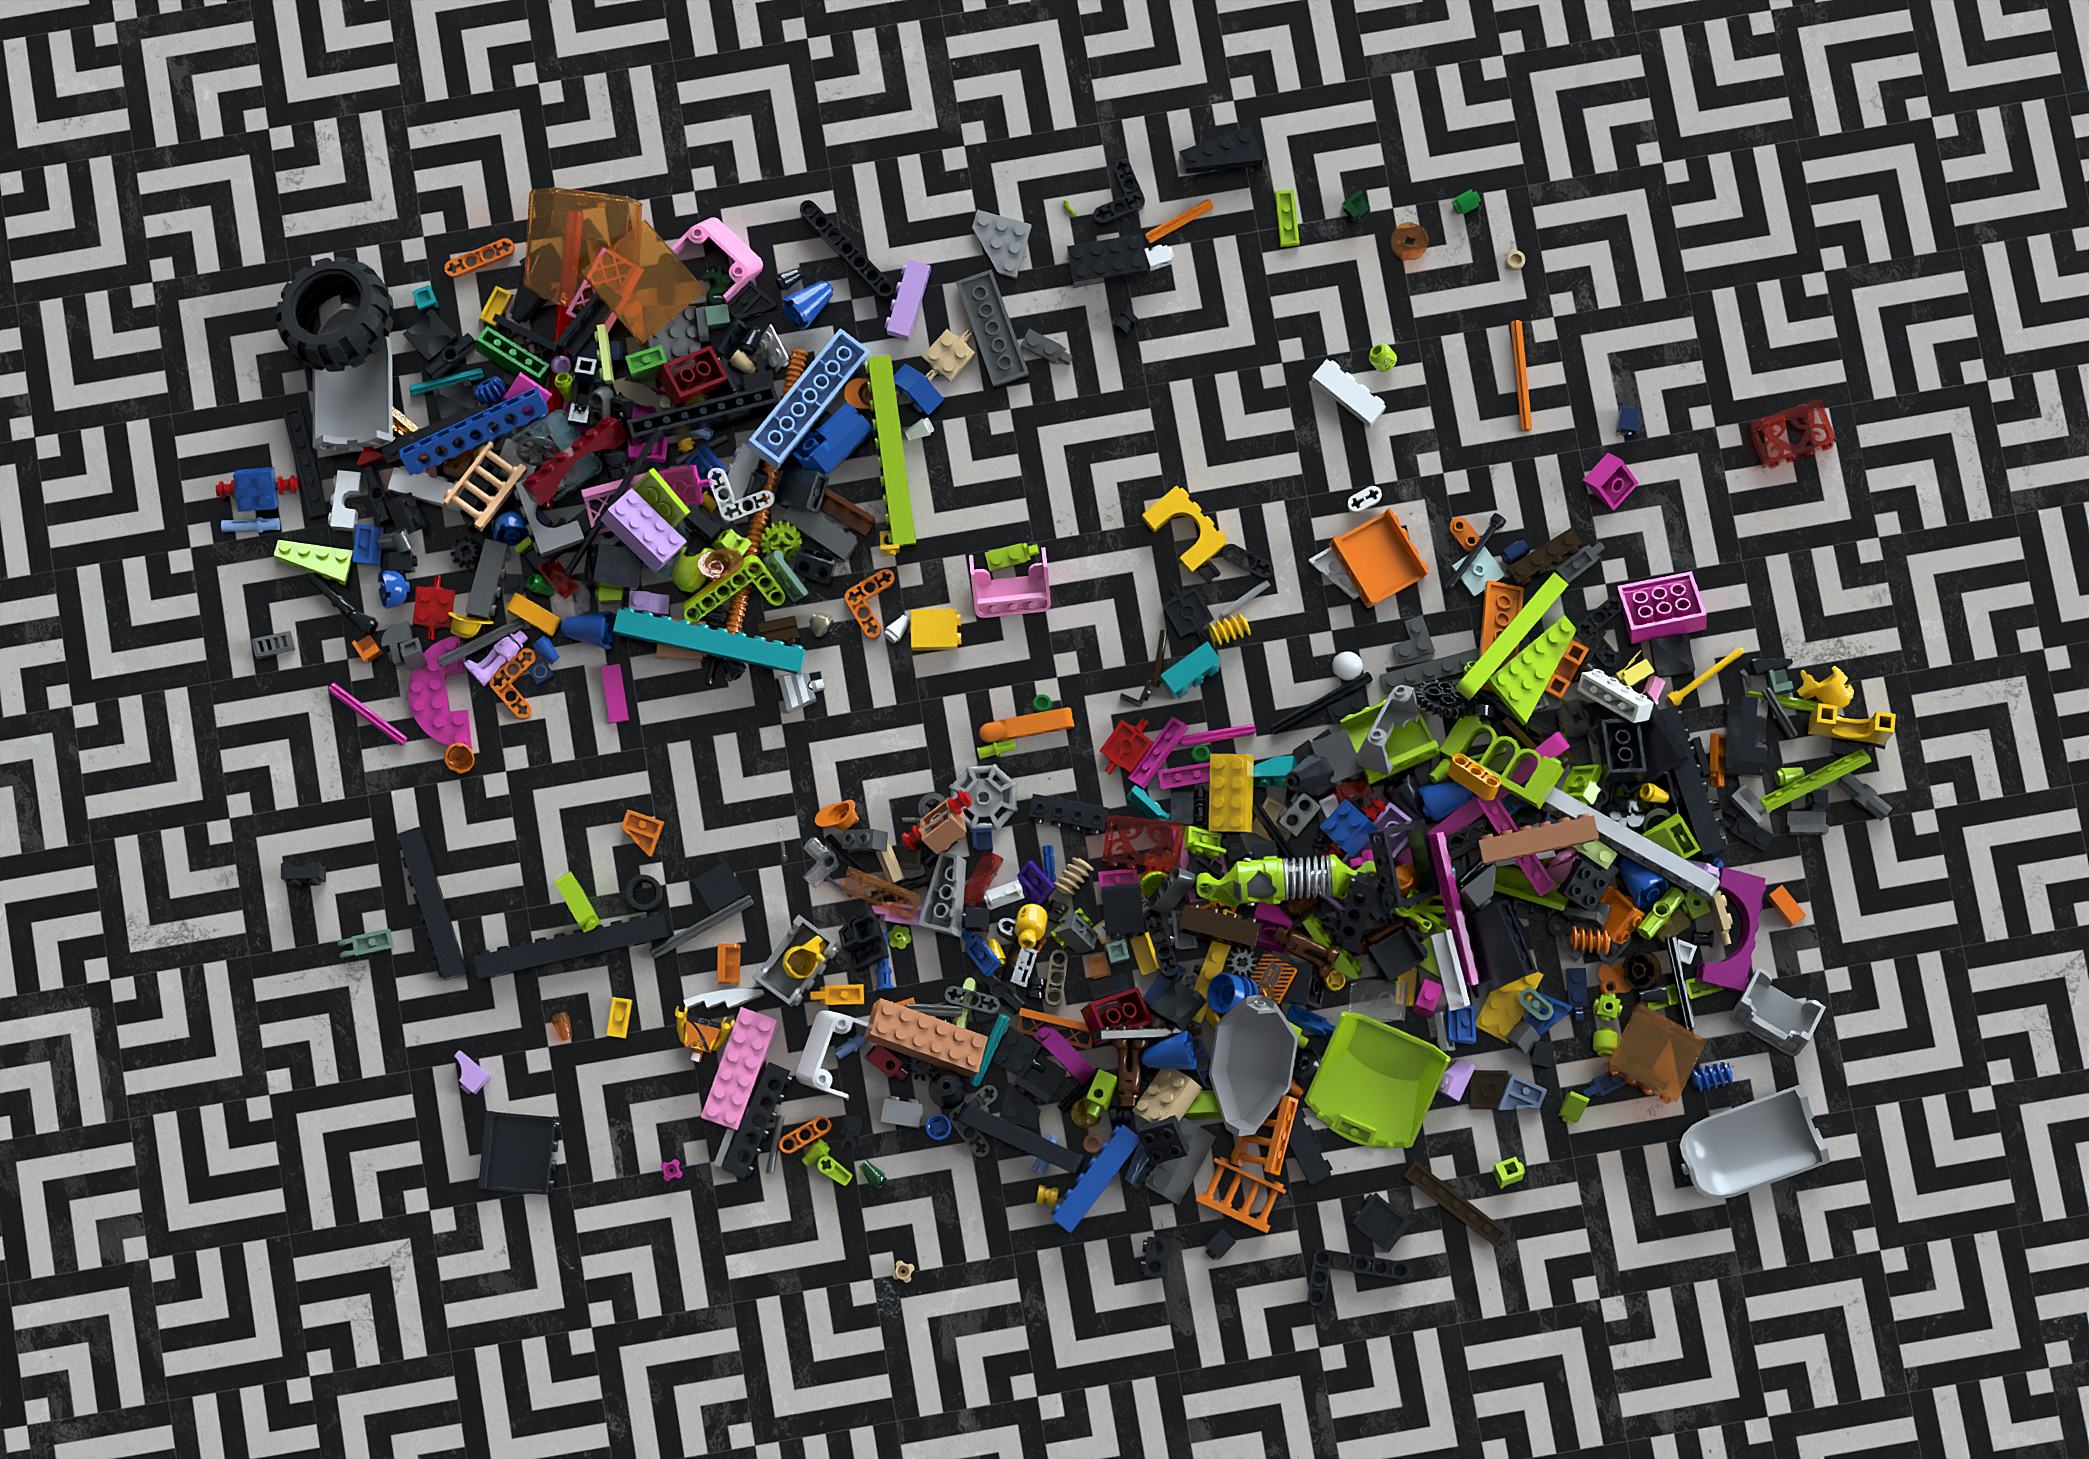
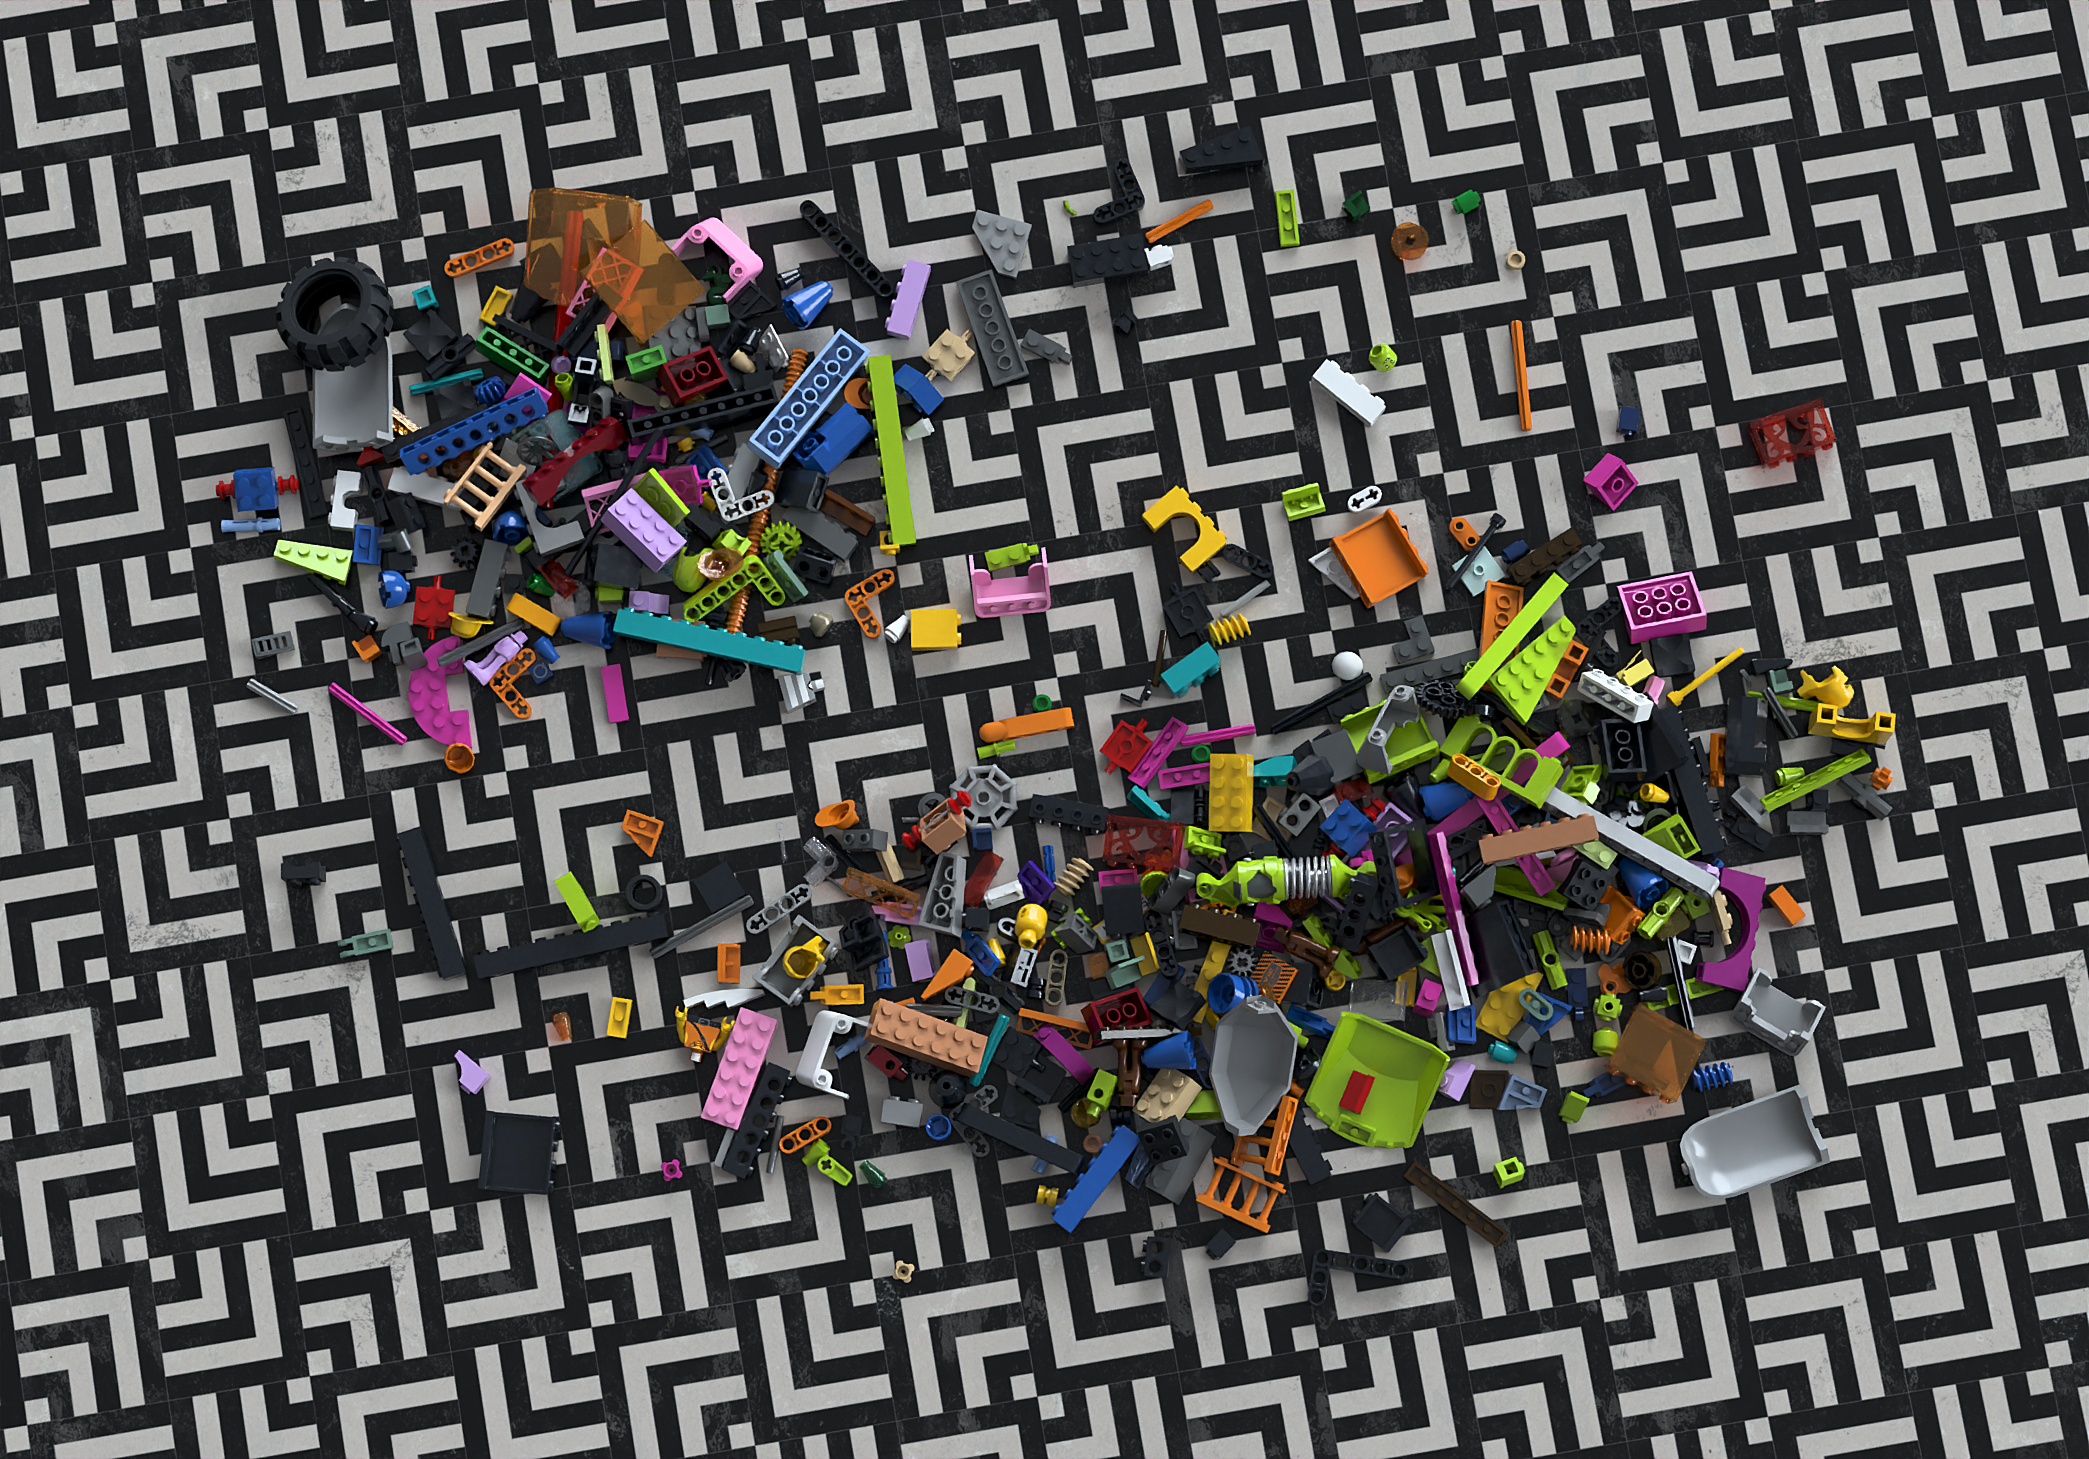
(272, 696): none -> light grey axle
(777, 906): none -> light grey beam
(920, 960): none -> lavender hinge
(951, 973): none -> orange slope
(1124, 973): none -> sand green panel
(1303, 501): none -> lime bracket
(1356, 1092): none -> red panel
(1502, 1052): none -> teal brick
(1553, 972): none -> lime piece
(1881, 778): none -> orange gear

